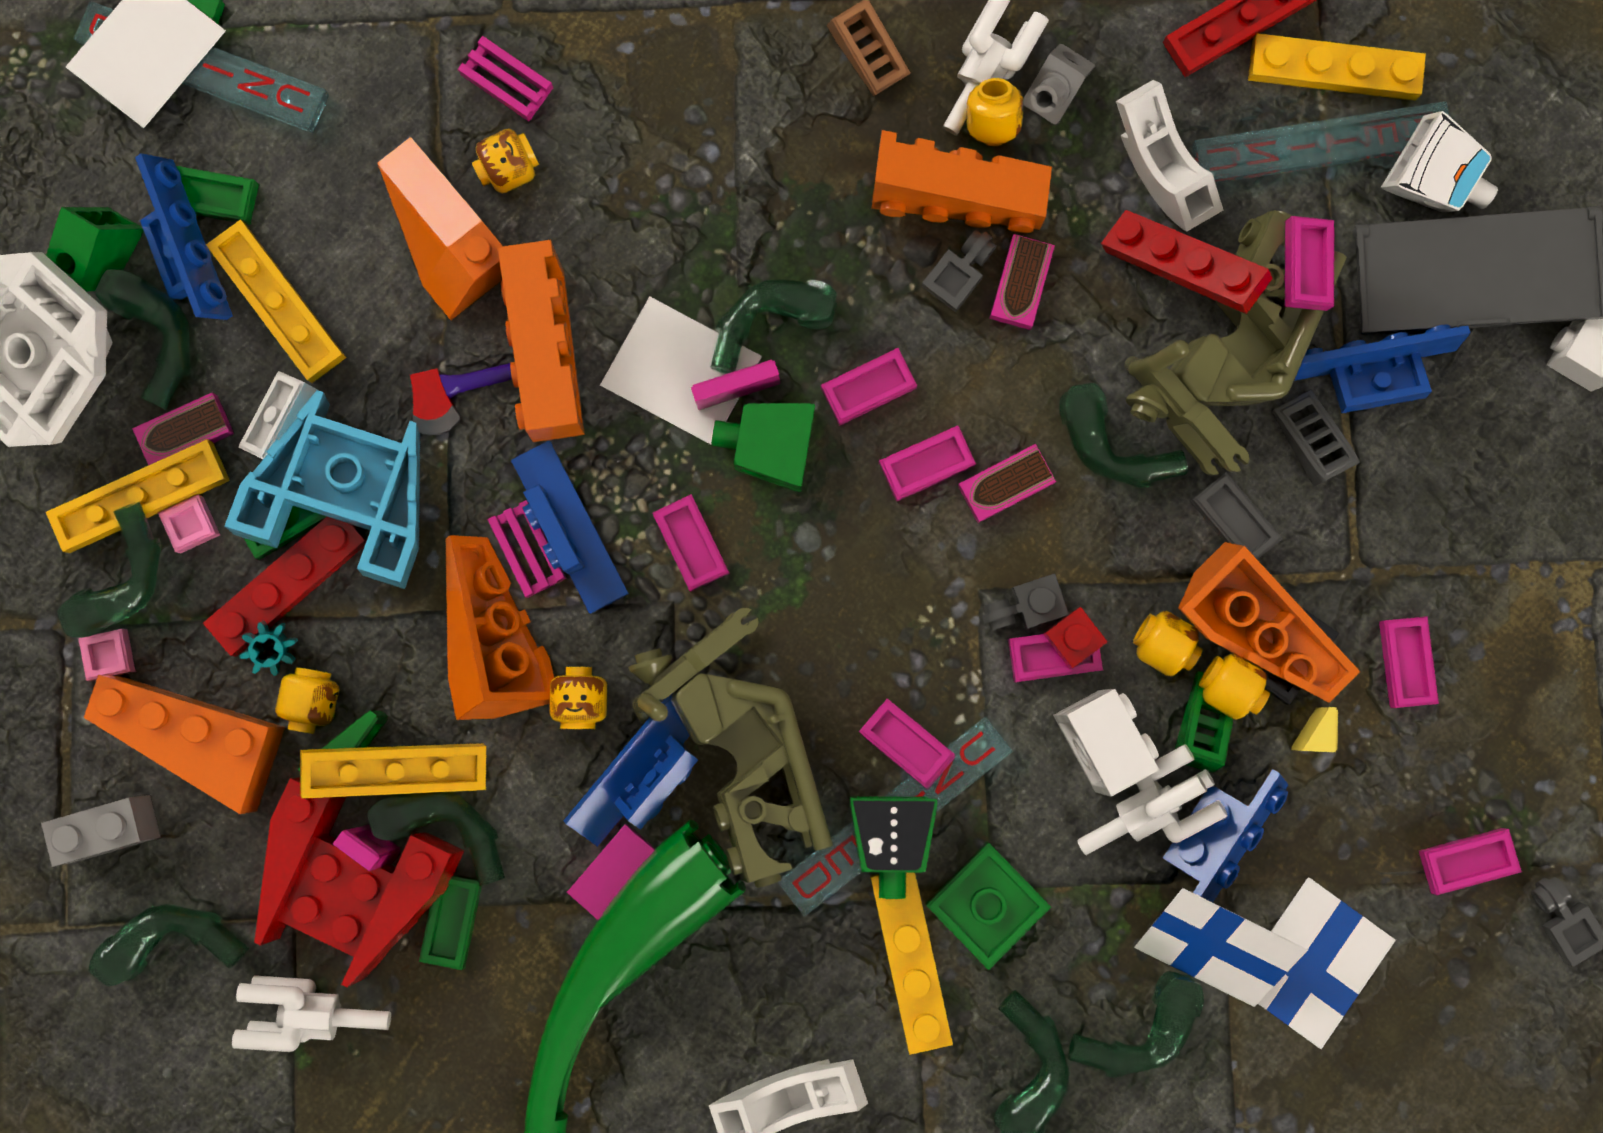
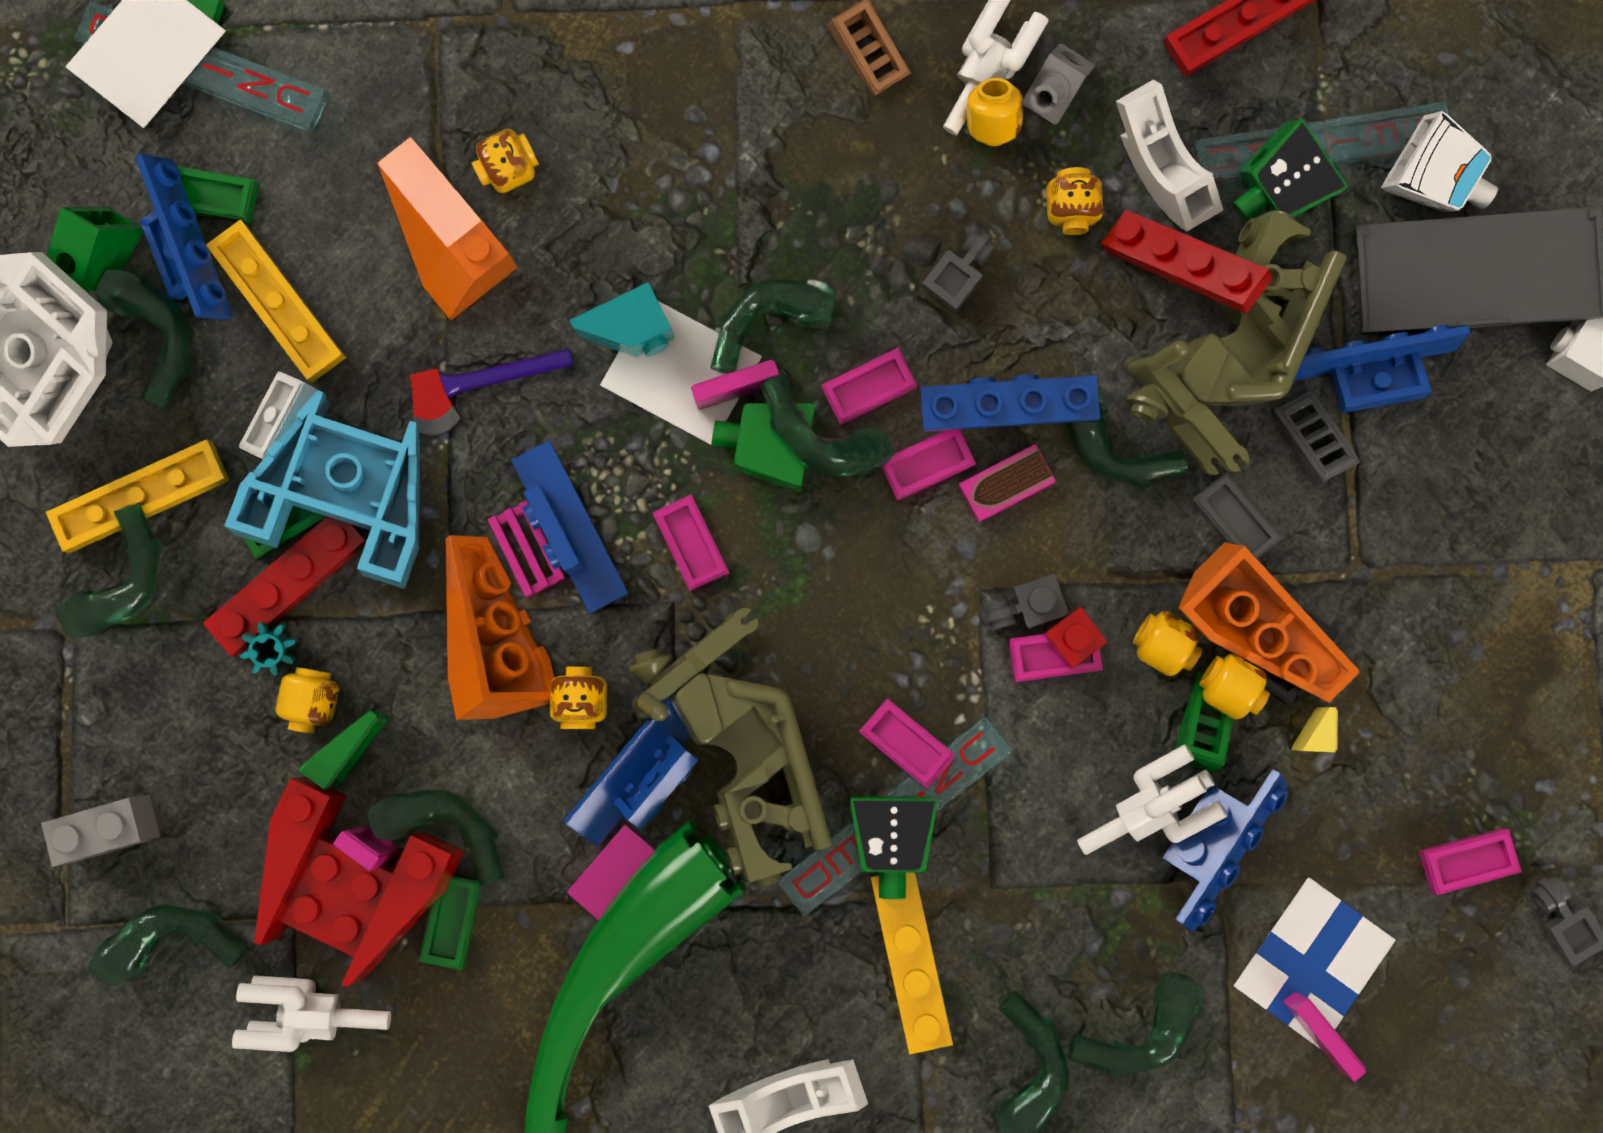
(107, 654): bright pink tile -> none
(183, 428): tile -> none
(189, 524): bright pink tile -> none
(198, 741): orange wedge -> none
(392, 770): yellow plate -> none
(477, 58): dark pink tile -> none
(541, 341): orange wedge -> none
(627, 323): none -> teal slope
(846, 456): none -> clear green piece
(959, 186): orange wedge -> none
(988, 905): green tile -> none
(1009, 403): none -> blue bracket
(1022, 282): tile -> none
(1074, 200): none -> yellow head
(1108, 741): white brick -> none
(1220, 947): white sticker -> none
(1288, 174): none -> torso
(1309, 263): dark pink tile -> none
(1325, 1036): none -> dark pink tile
(1336, 67): yellow plate -> none
(1408, 662): dark pink tile -> none

